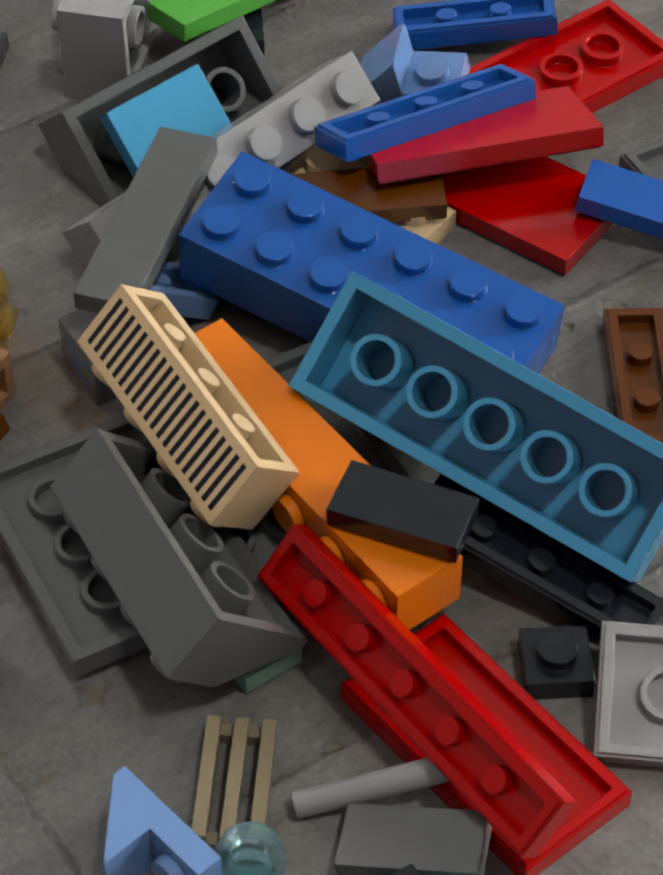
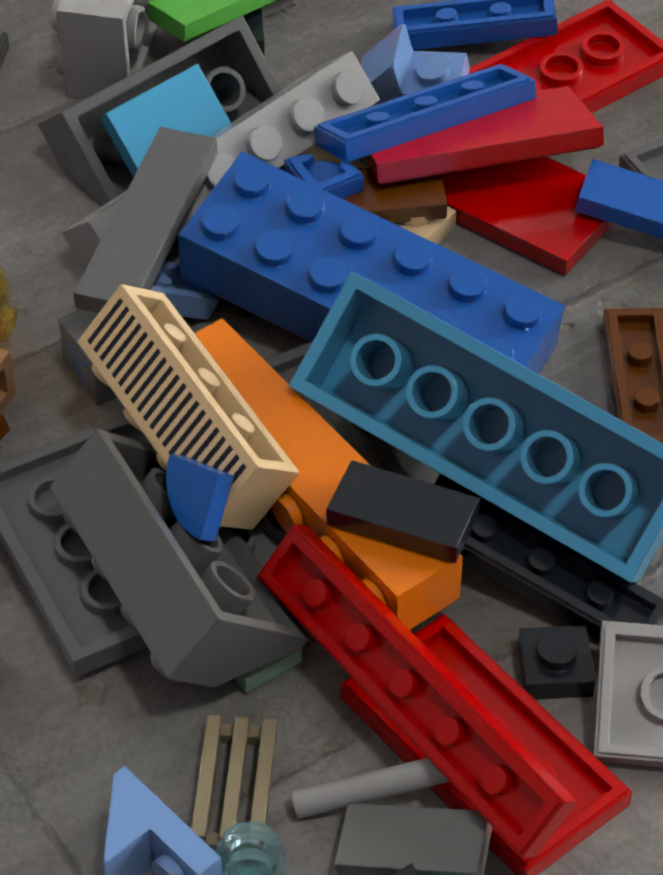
(197, 495): none -> blue tile
(336, 179): none -> blue tile

